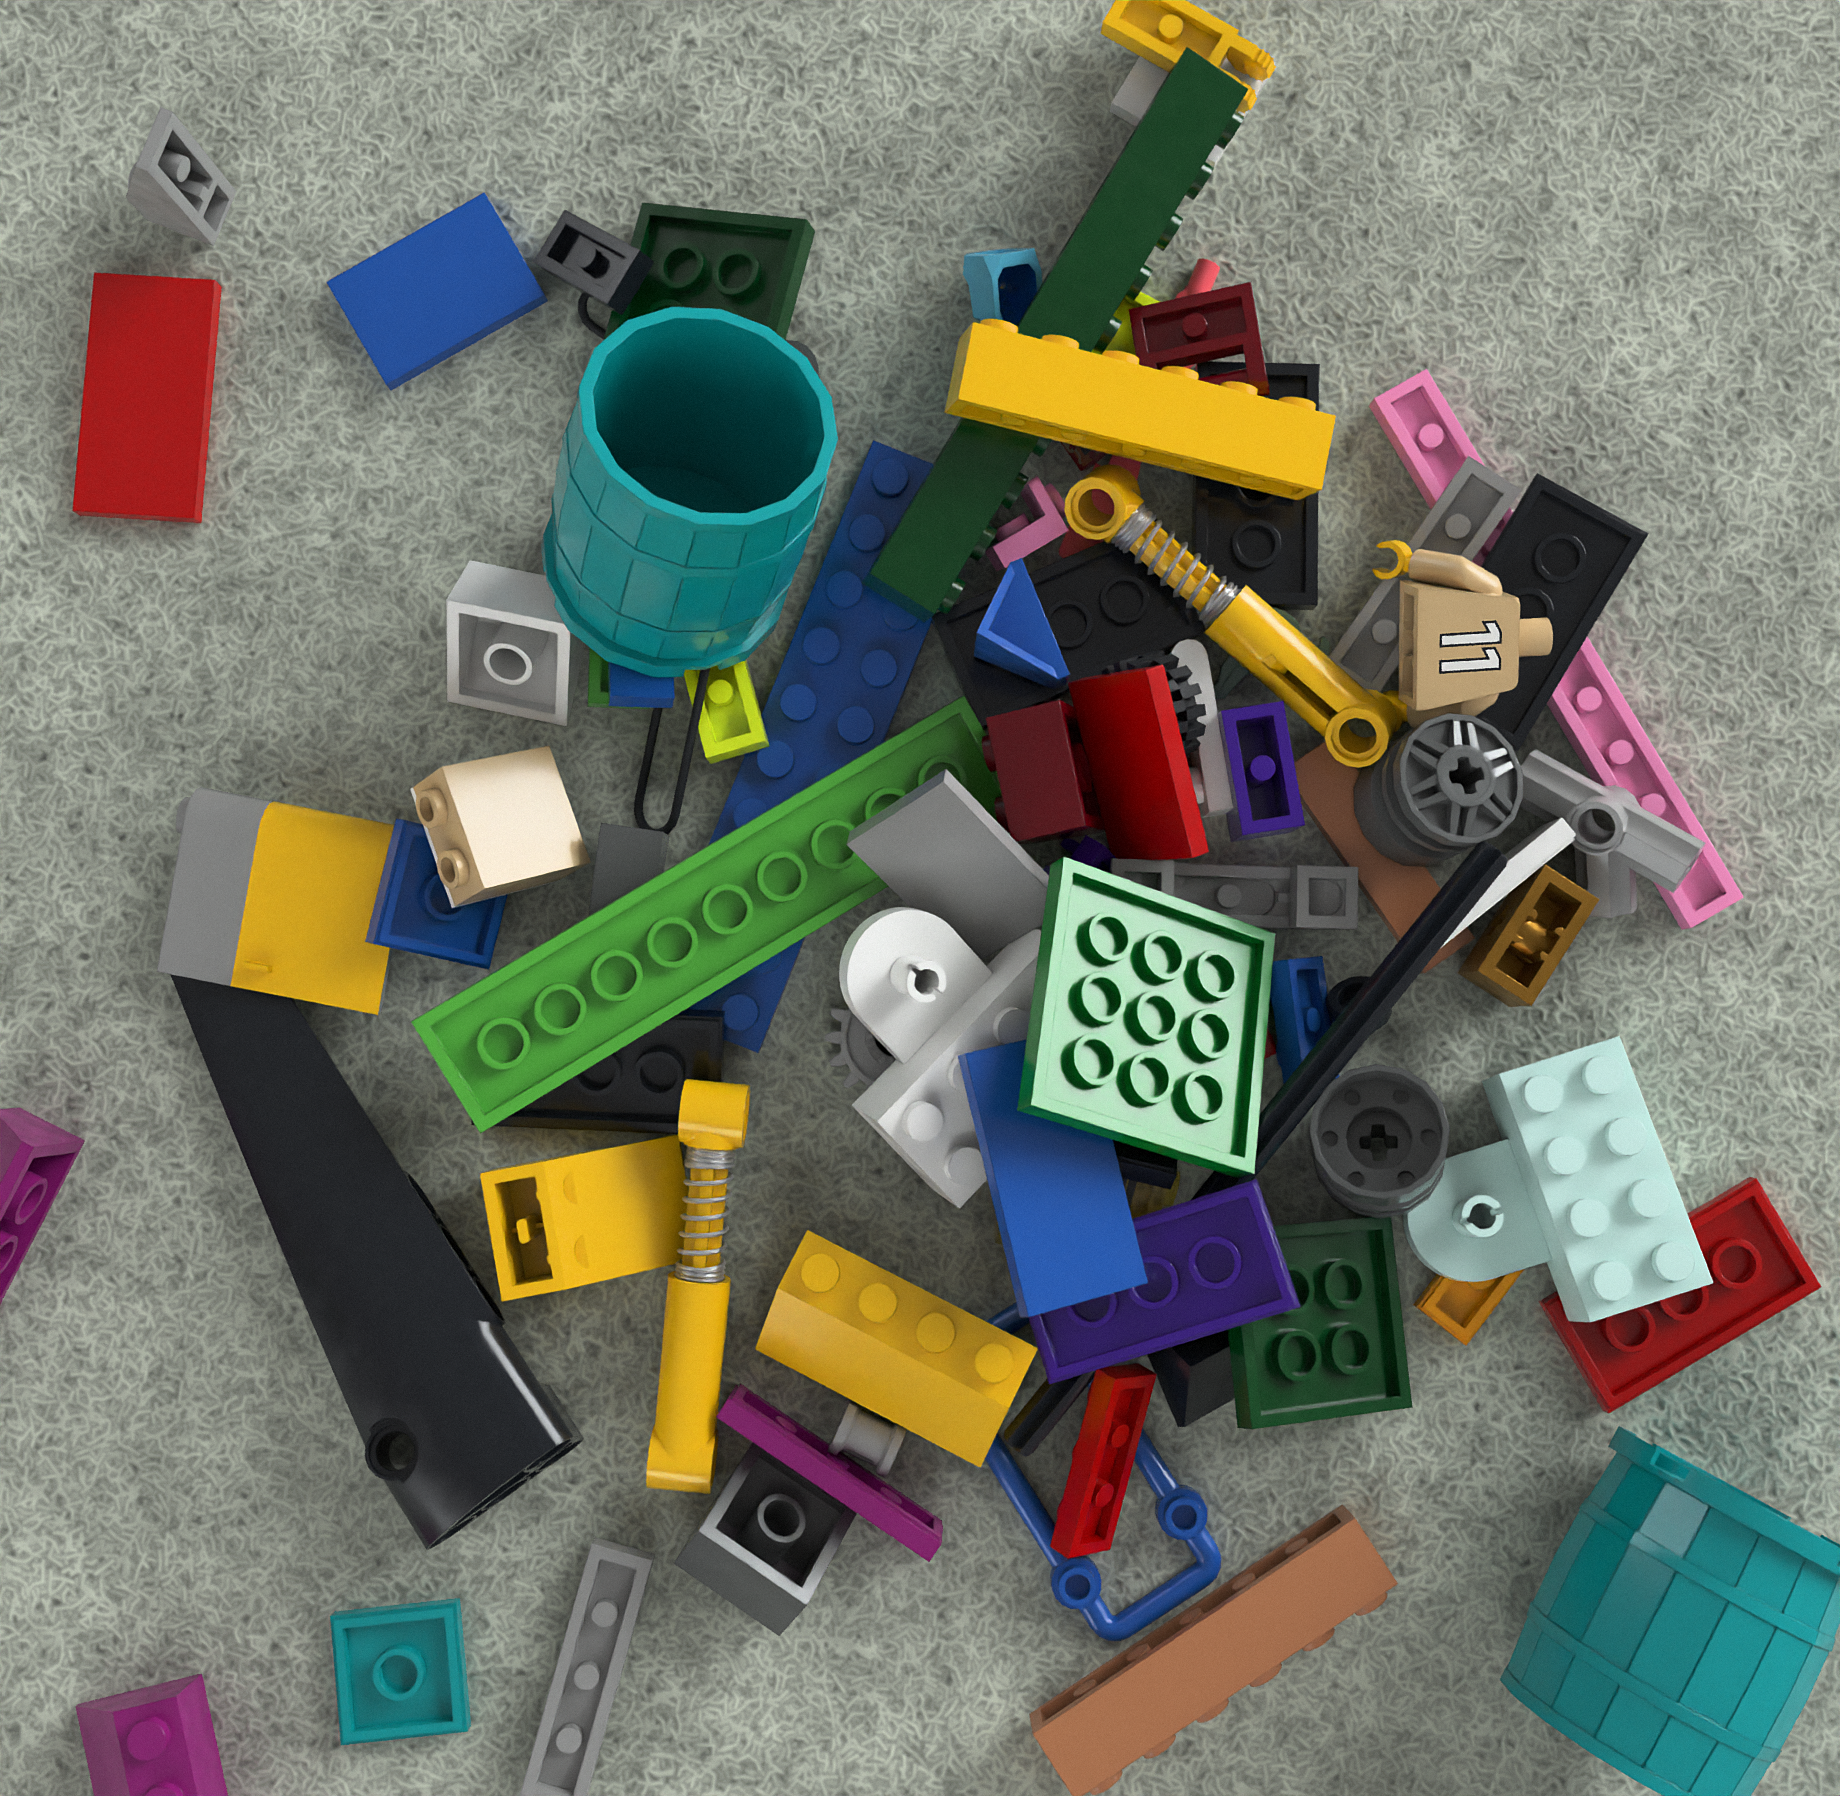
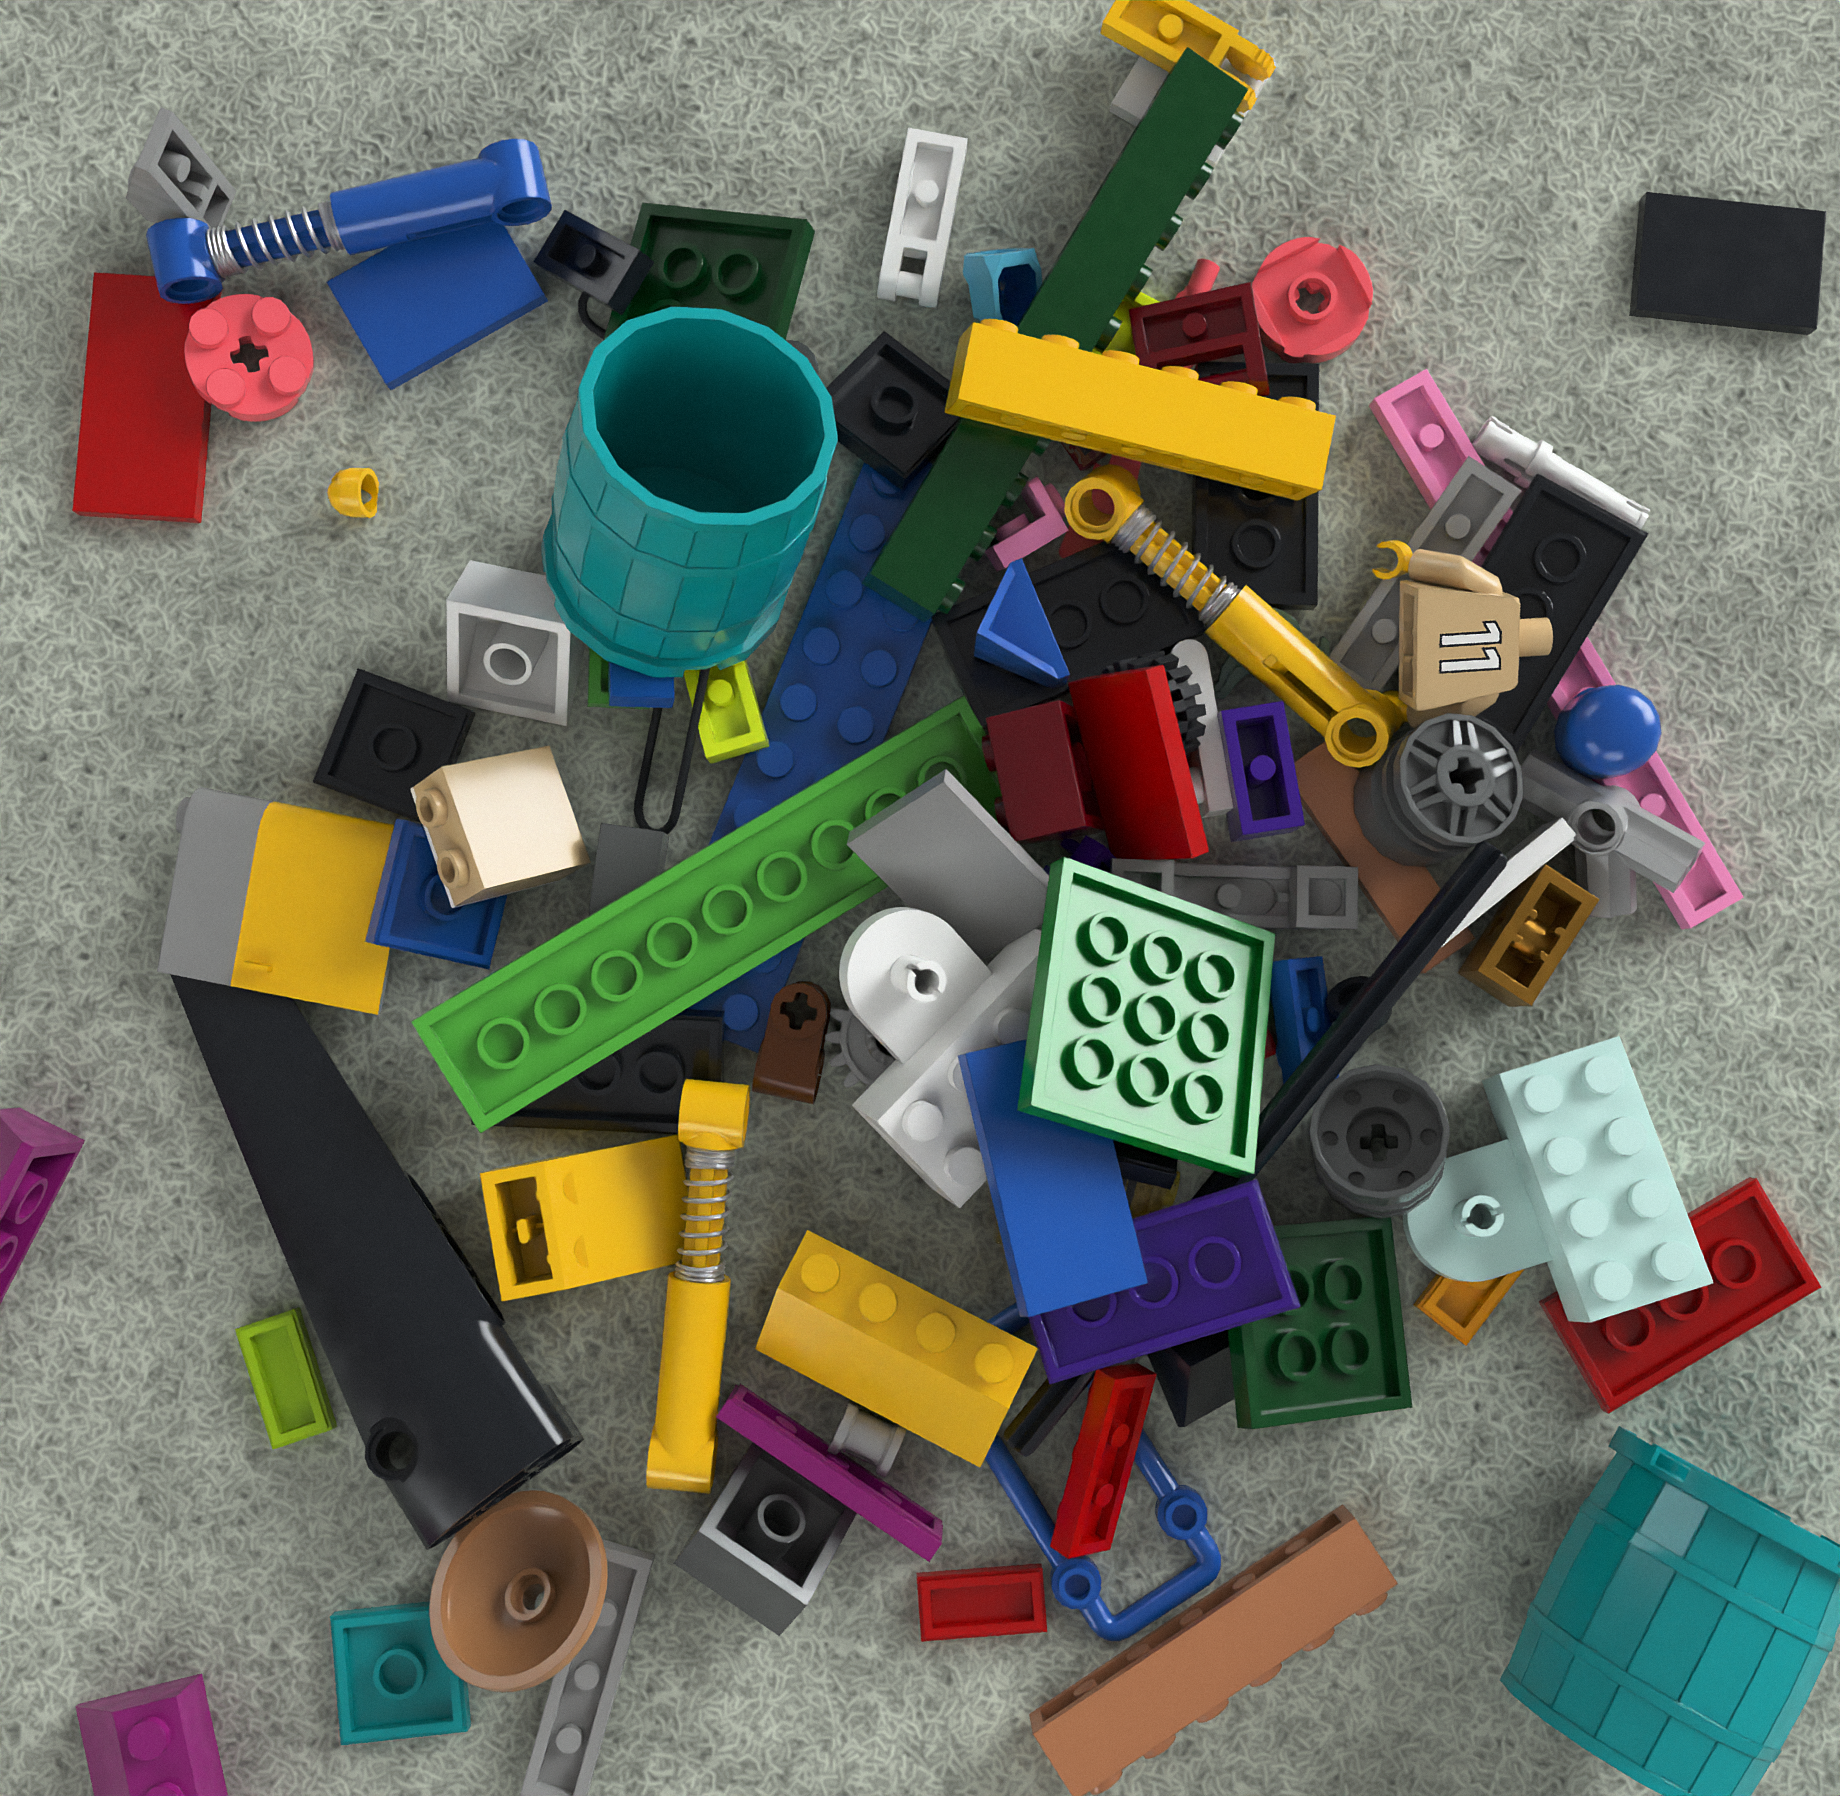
(268, 325): none -> coral plate
(286, 1378): none -> lime tile
(345, 492): none -> yellow hinge
(390, 742): none -> black tile
(489, 1587): none -> medium nougat dish
(498, 186): none -> blue piece
(790, 1053): none -> reddish brown piece
(892, 410): none -> black tile
(922, 215): none -> white plate
(981, 1602): none -> red tile
(1318, 268): none -> coral plate
(1526, 459): none -> white pin
(1607, 731): none -> blue helmet
(1728, 263): none -> black tile

